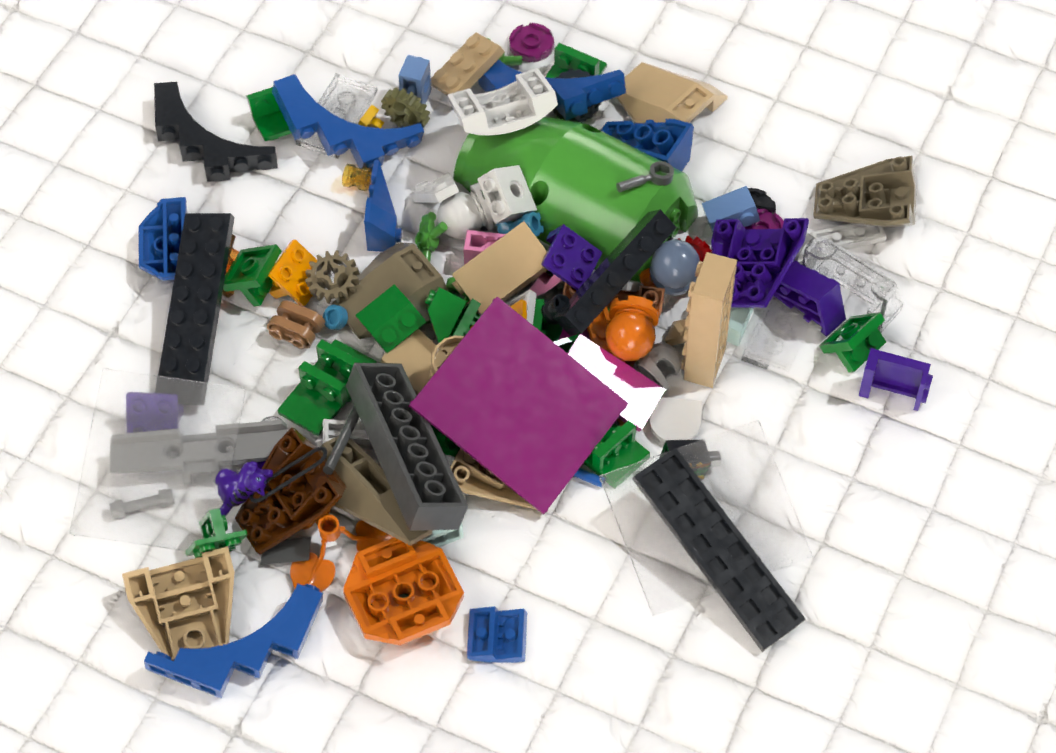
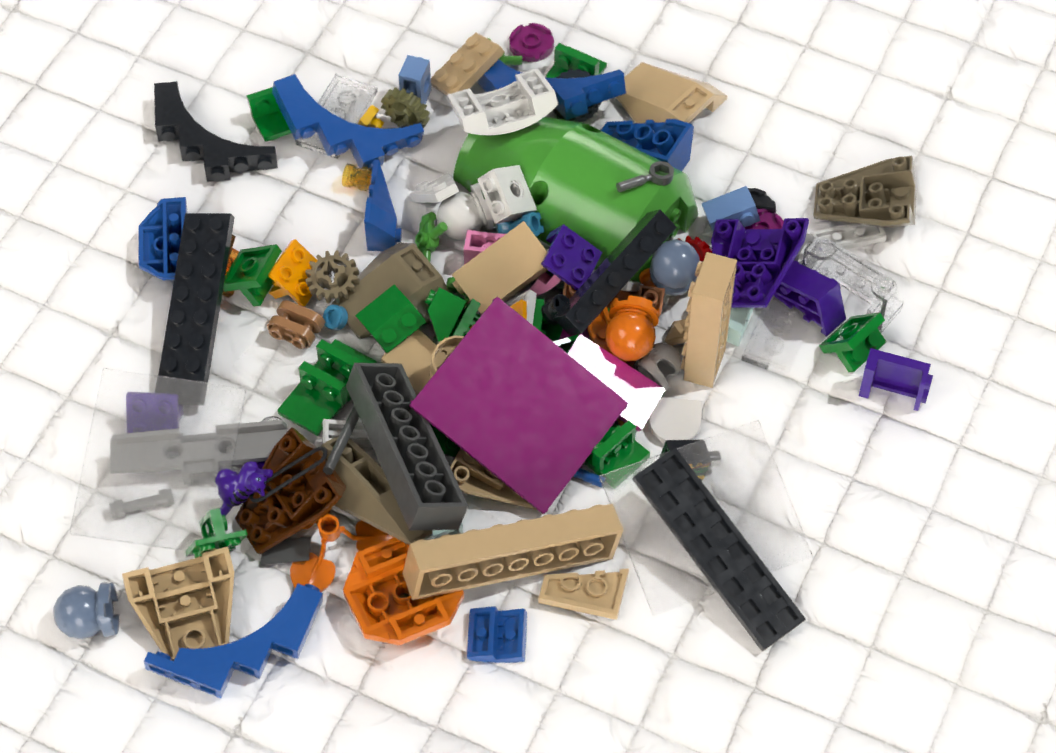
(84, 611): none -> sand blue tile
(511, 551): none -> tan brick
(586, 593): none -> tan wing

